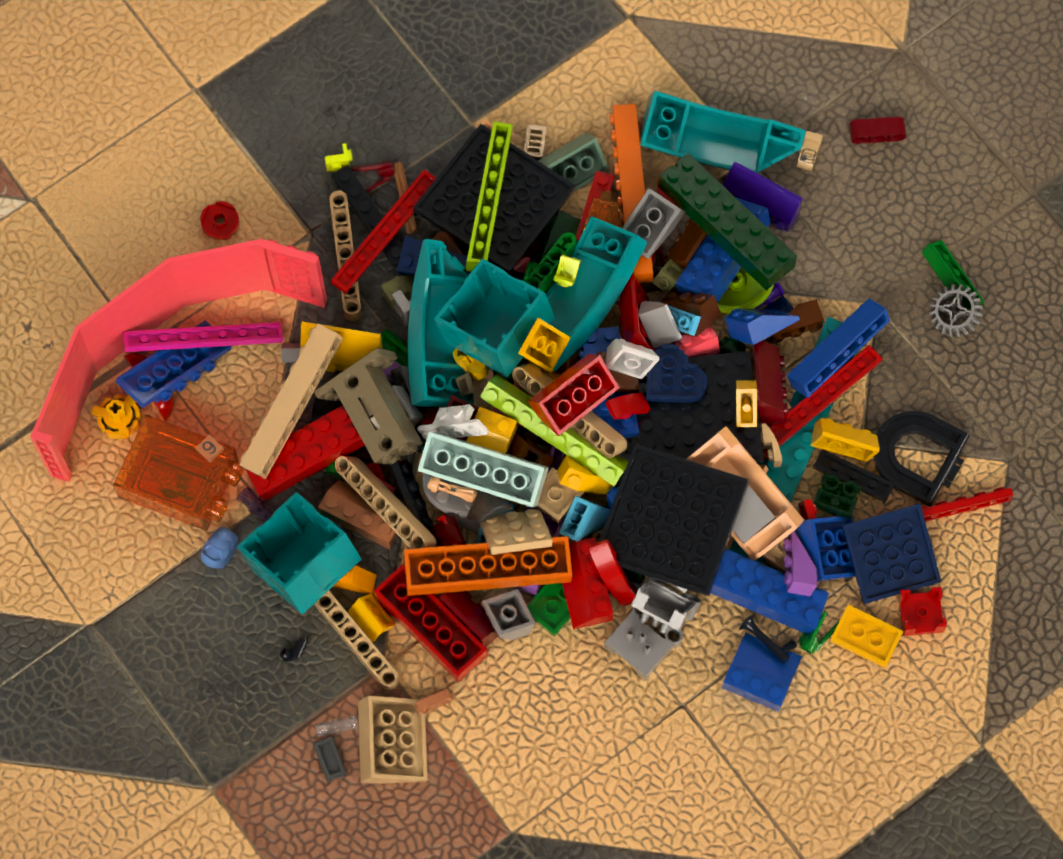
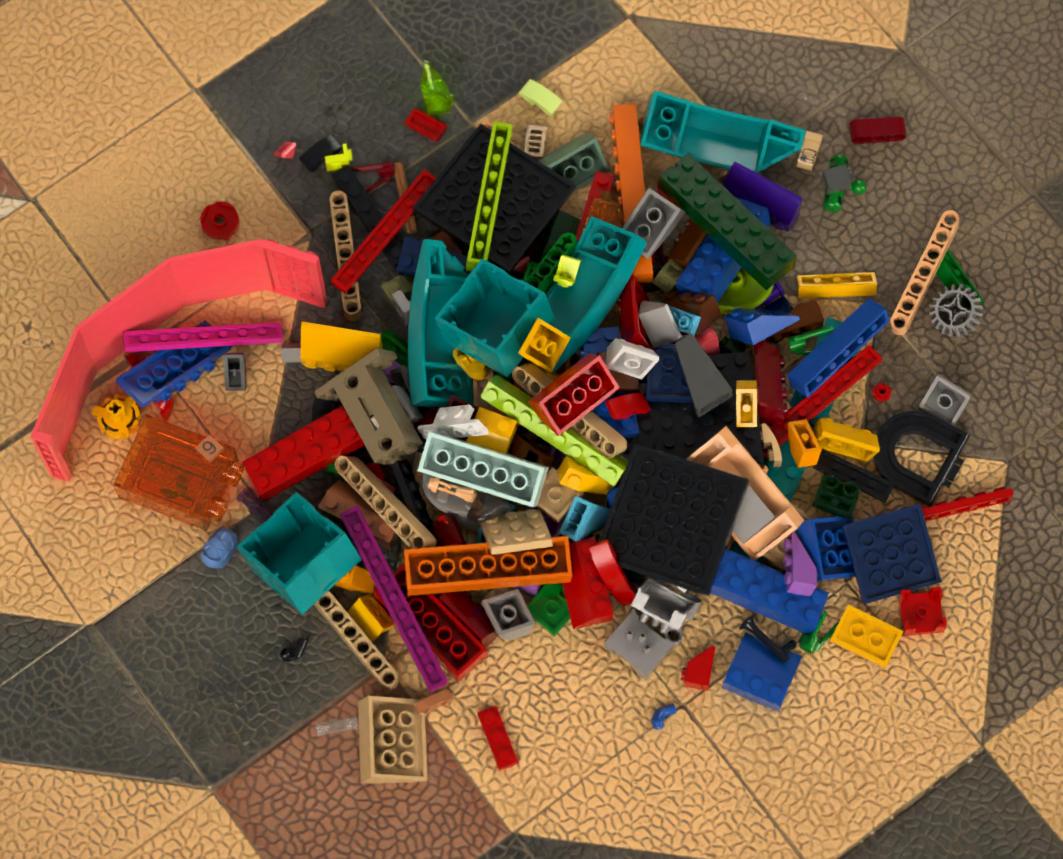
(235, 371): none -> dark grey slope
(286, 150): none -> coral slope
(291, 400): tan brick -> none
(316, 154): none -> black slope
(329, 759): dark grey tile -> none
(394, 599): none -> magenta plate
(425, 125): none -> red tile
(435, 91): none -> clear neon green slope
(465, 385): dark tan slope -> none
(497, 738): none -> red plate
(537, 94): none -> yellowish green slope
(660, 714): none -> blue arm
(699, 670): none -> red slope
(702, 377): none -> dark grey slope
(797, 342): none -> green plant
(803, 444): none -> light orange slope
(807, 509): red plate -> none
(836, 285): none -> yellow slope
(837, 179): none -> dark grey brick
(857, 187): none -> green piece
(881, 387): none -> red plate
(929, 264): none -> light nougat beam
(945, 400): none -> light grey slope

